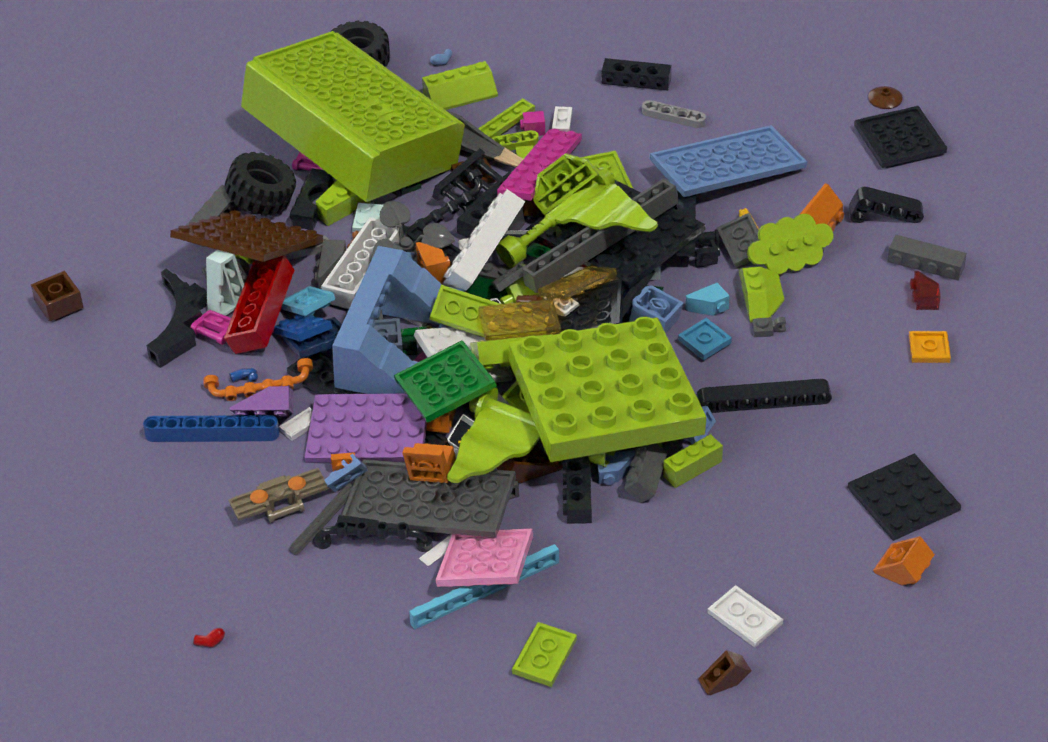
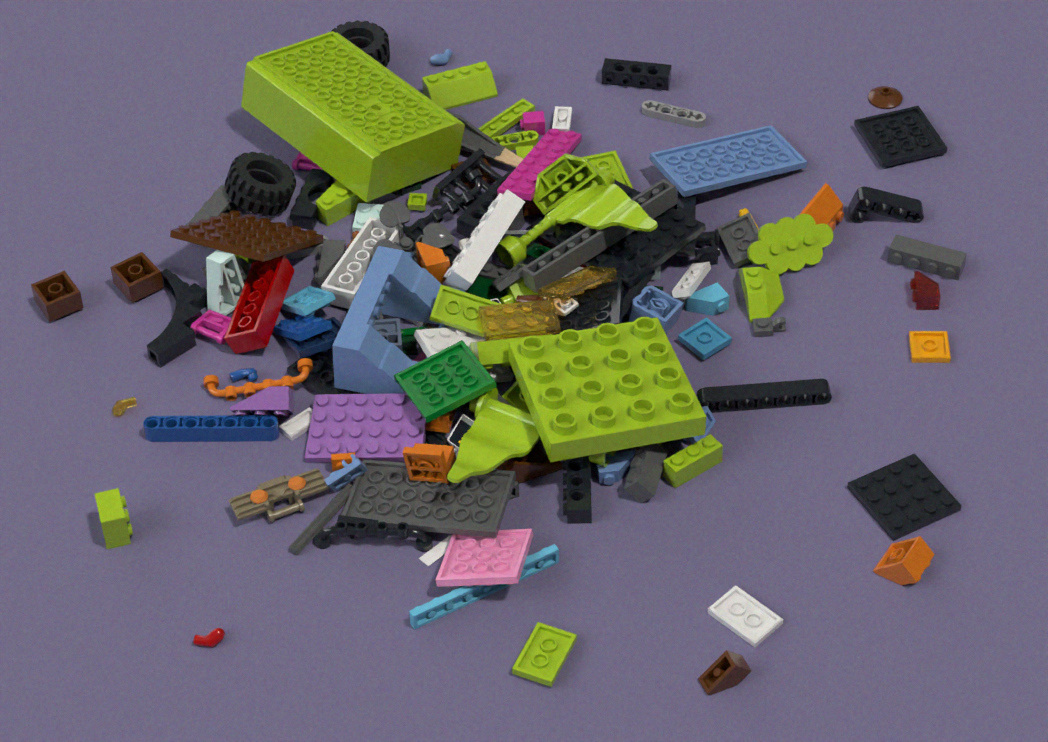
(114, 518): none -> lime brick
(121, 405): none -> clear yellow arm
(137, 277): none -> reddish brown brick
(417, 201): none -> lime plate
(691, 280): none -> white plate

